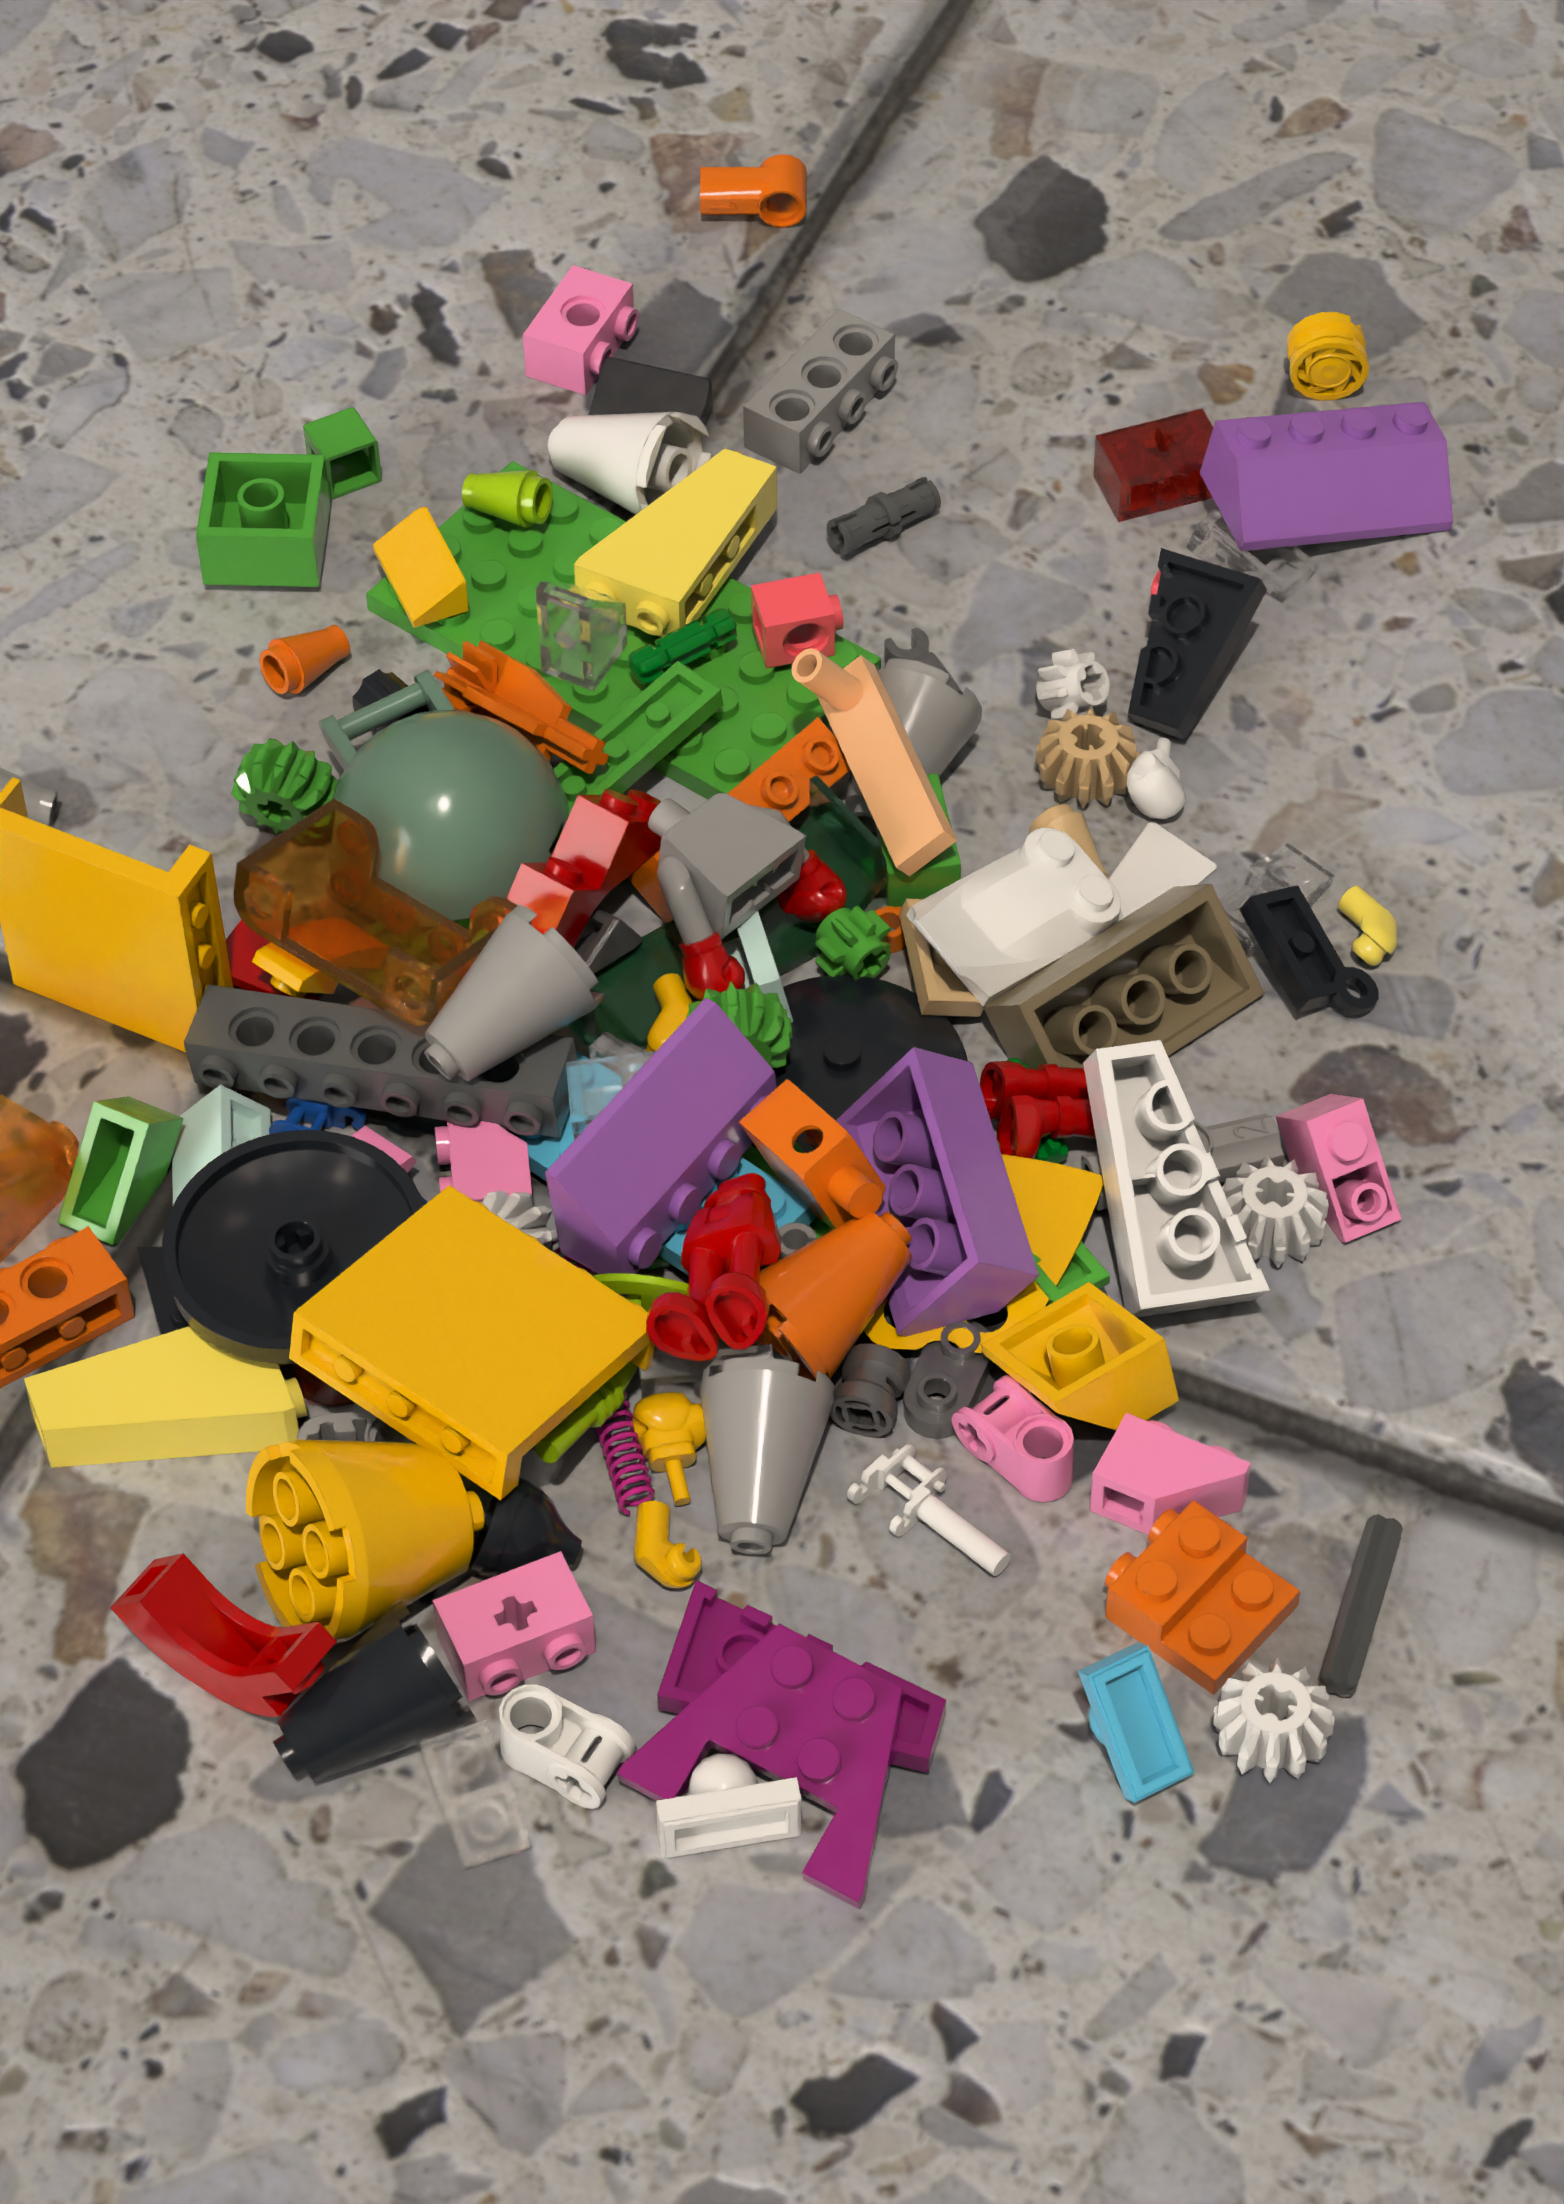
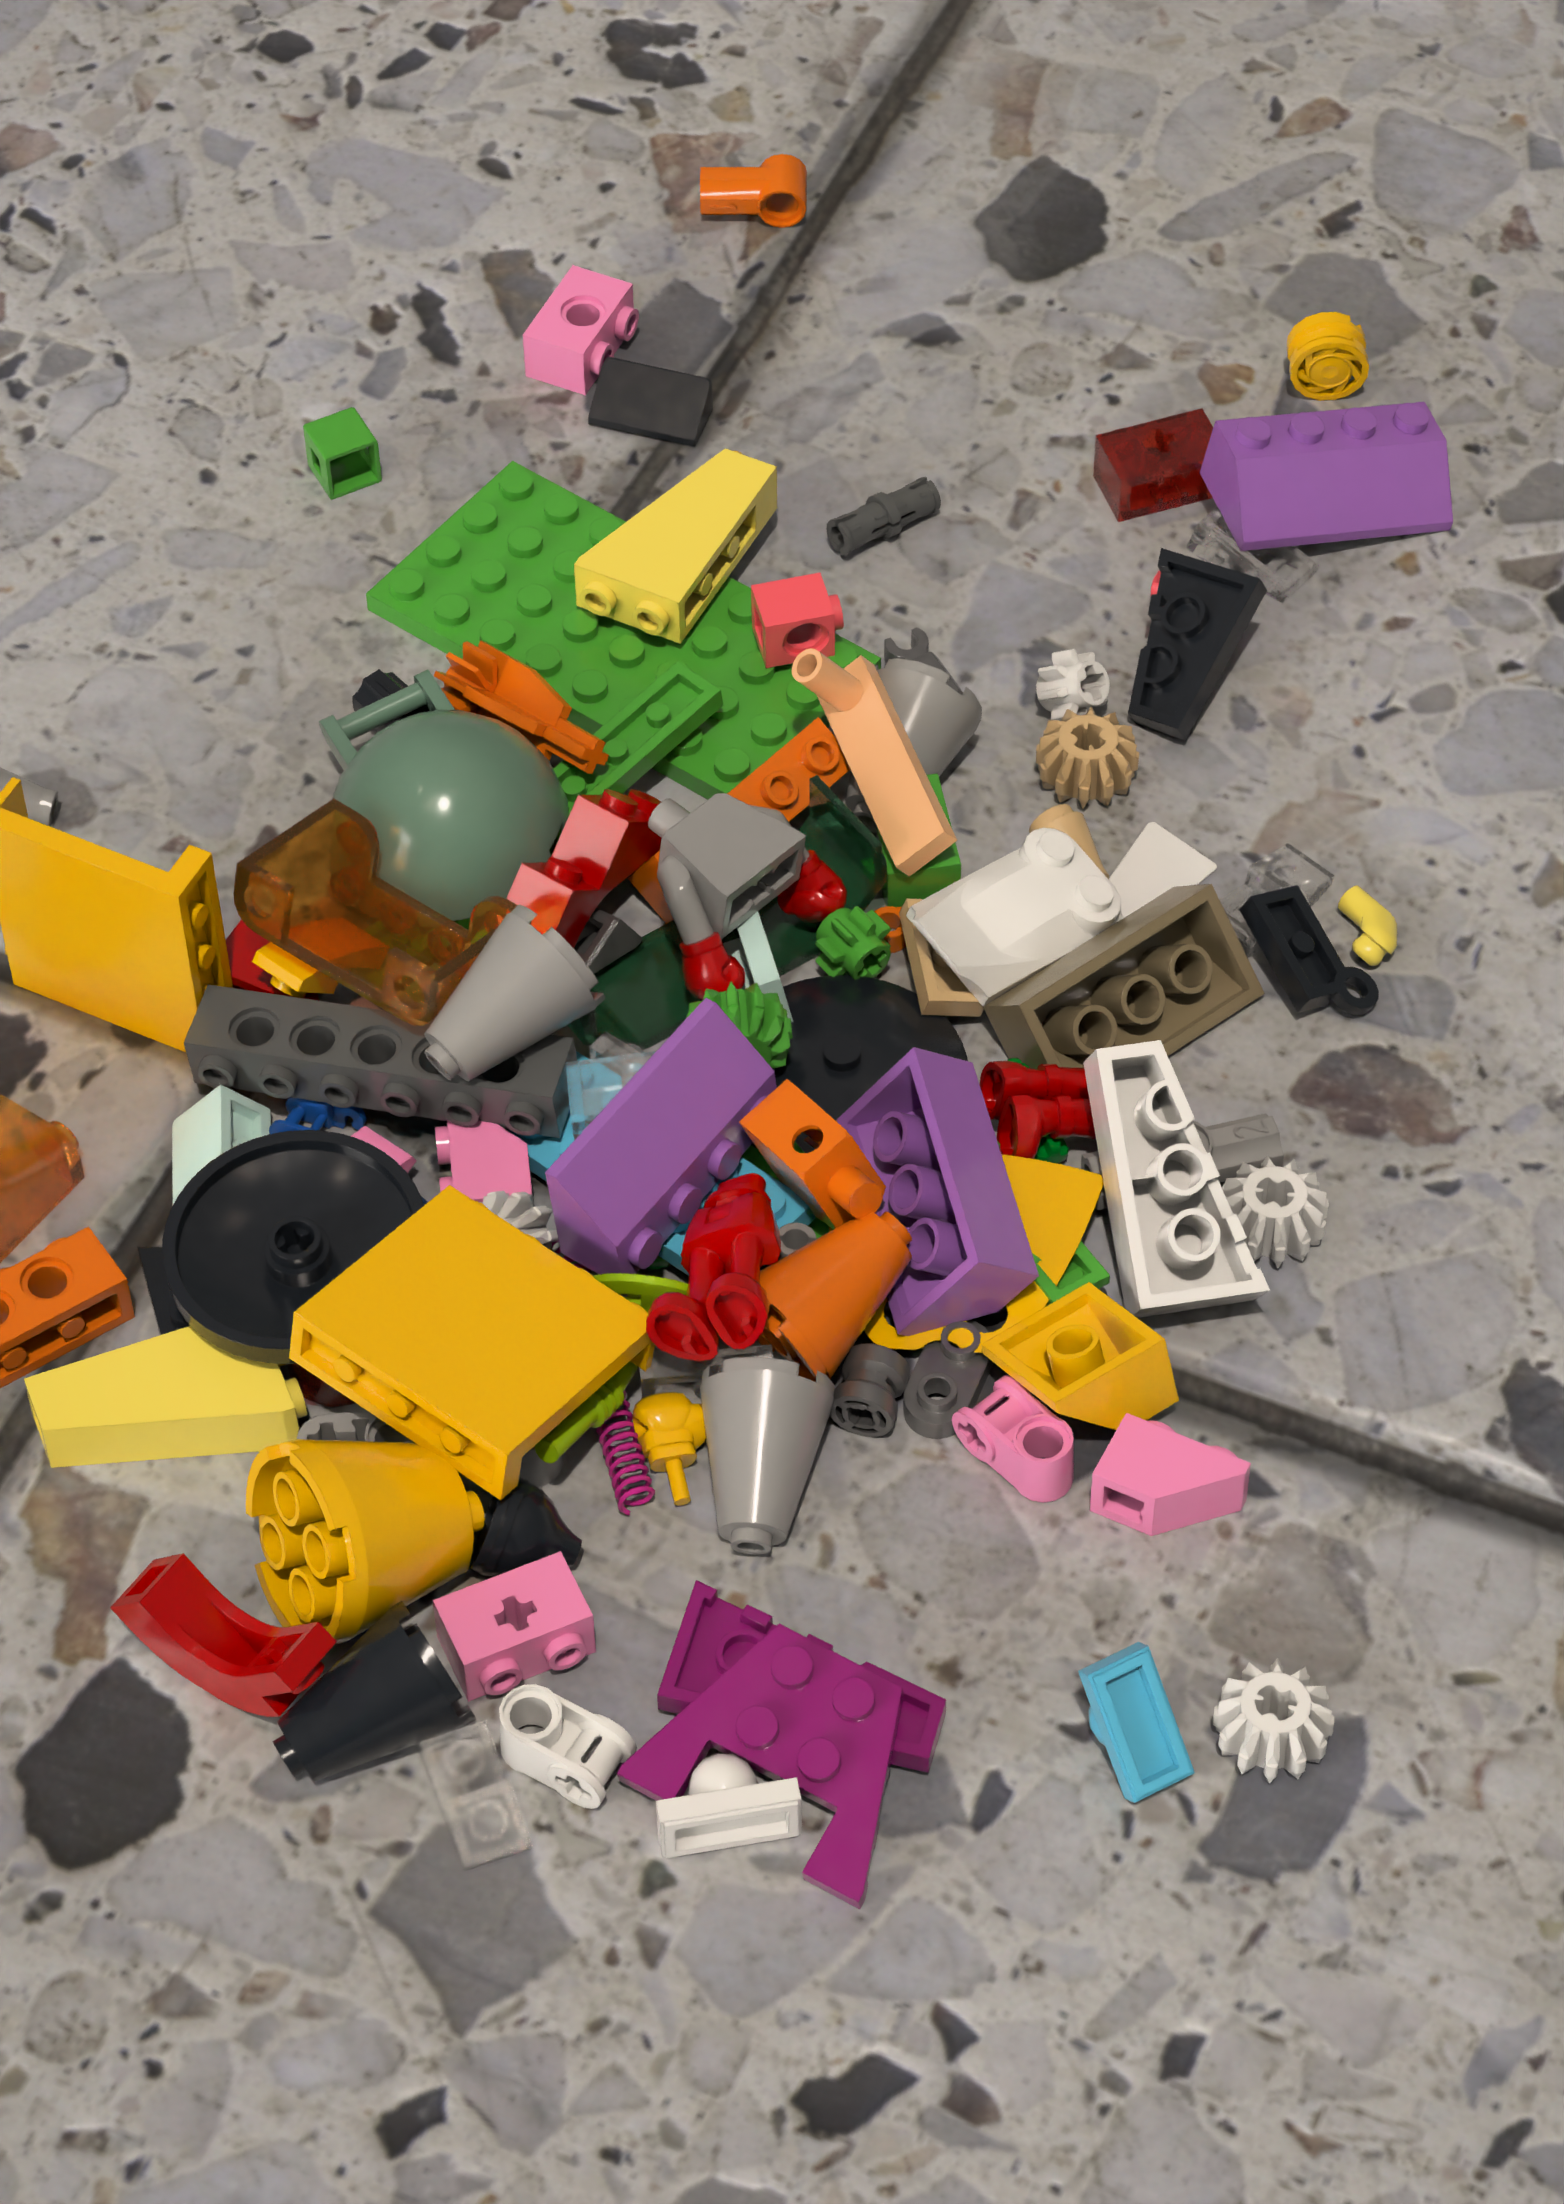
(118, 1166): bright green slope -> none
(263, 519): bright green brick -> none
(282, 784): bright green gear -> none
(300, 659): orange cone -> none
(422, 569): yellow slope -> none
(510, 495): lime cone -> none
(579, 632): clear slope -> none
(629, 455): white cone -> none
(657, 1554): yellow arm -> none
(675, 1006): yellow arm -> none
(683, 645): green axle -> none
(819, 391): light grey brick -> none
(926, 1507): white piece -> none
(1156, 782): white piece -> none
(1198, 1596): orange plate -> none
(1341, 1147): bright pink slope -> none
(1361, 1605): dark grey axle -> none

